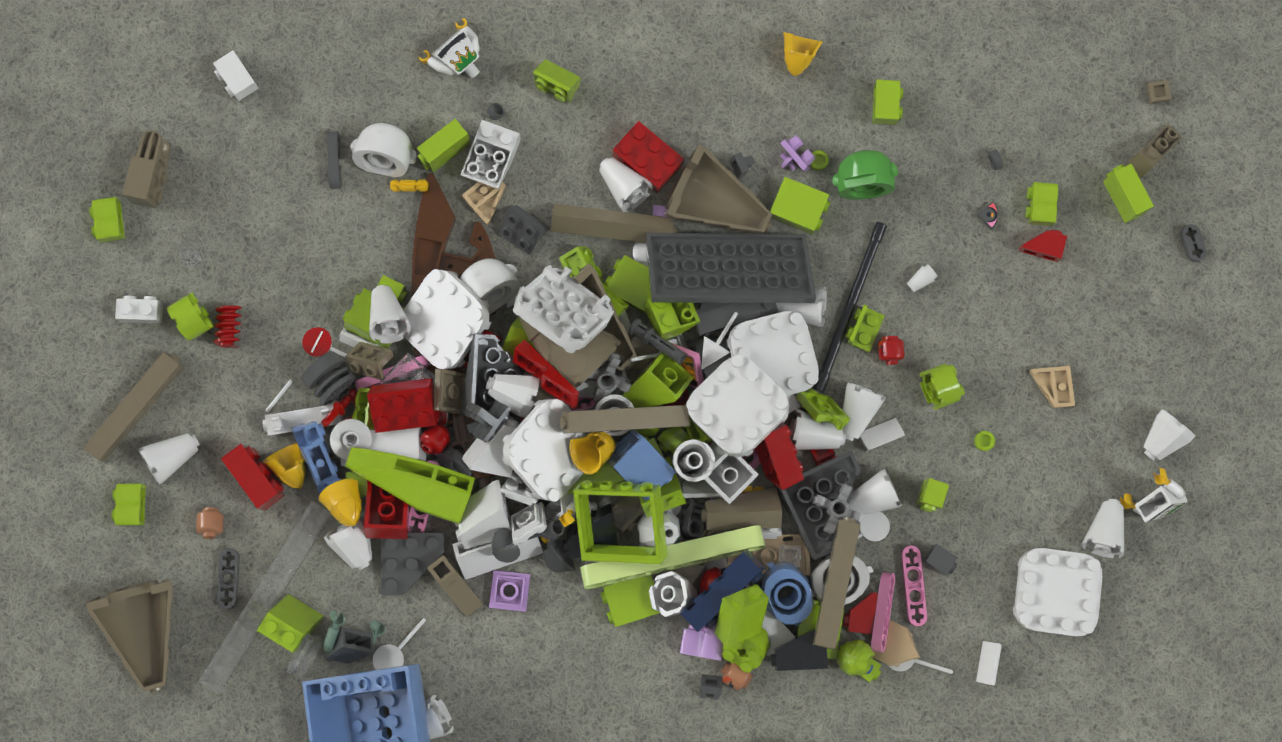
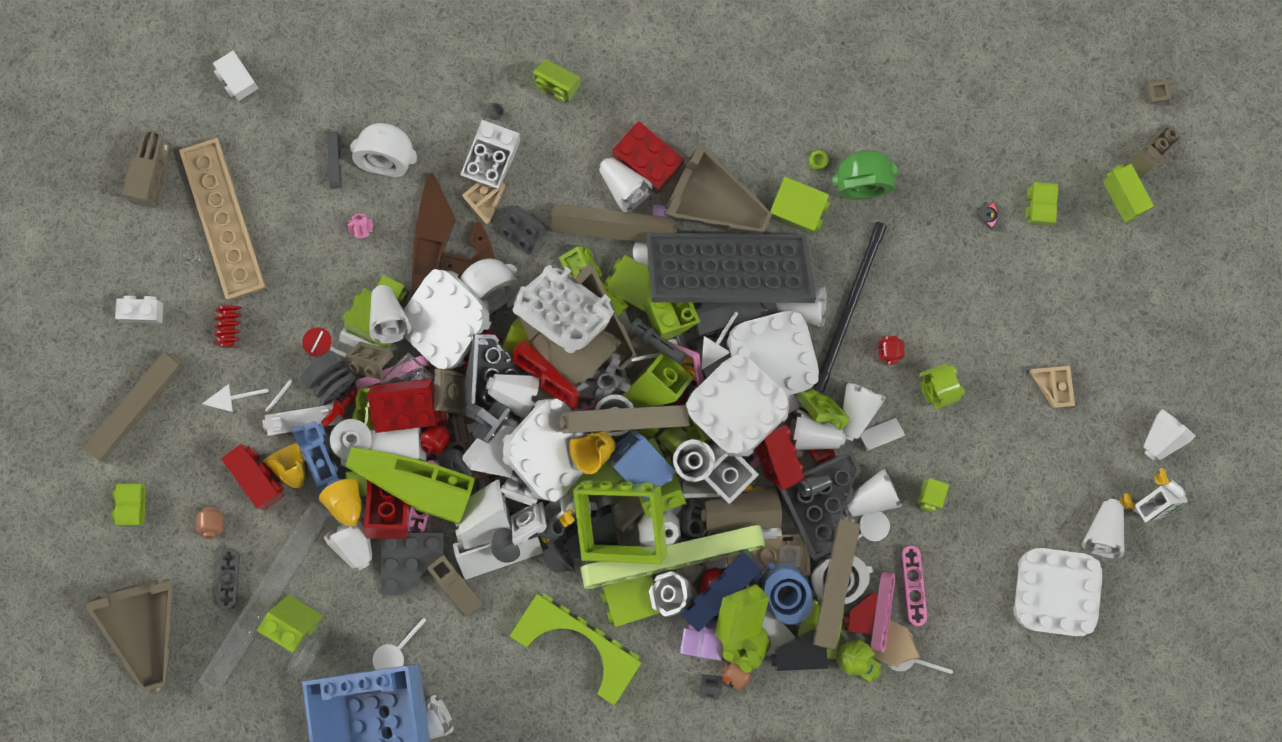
(107, 219): lime brick -> none
(168, 455): white cone -> none
(190, 317): lime brick -> none
(222, 219): none -> tan plate
(223, 398): none -> white piece
(348, 644): dark grey torso -> none
(360, 226): none -> bright pink gear
(408, 185): yellow axle -> none
(443, 146): lime brick -> none
(456, 53): white torso -> none
(519, 600): lavender piece -> none
(617, 664): none -> lime arch
(740, 165): dark grey tile -> none
(791, 146): lavender hips -> none
(799, 52): yellow helmet -> none
(813, 485): none -> dark grey cone
(833, 517): light grey pin -> none
(865, 328): lime bracket -> none
(887, 102): lime brick -> none
(922, 278): white cone -> none
(941, 560): dark grey brick -> none
(984, 441): lime tile -> none
(988, 663): white slope -> none
(995, 159): dark grey tile -> none
(1046, 245): red slope -> none
(1197, 242): dark grey beam -> none

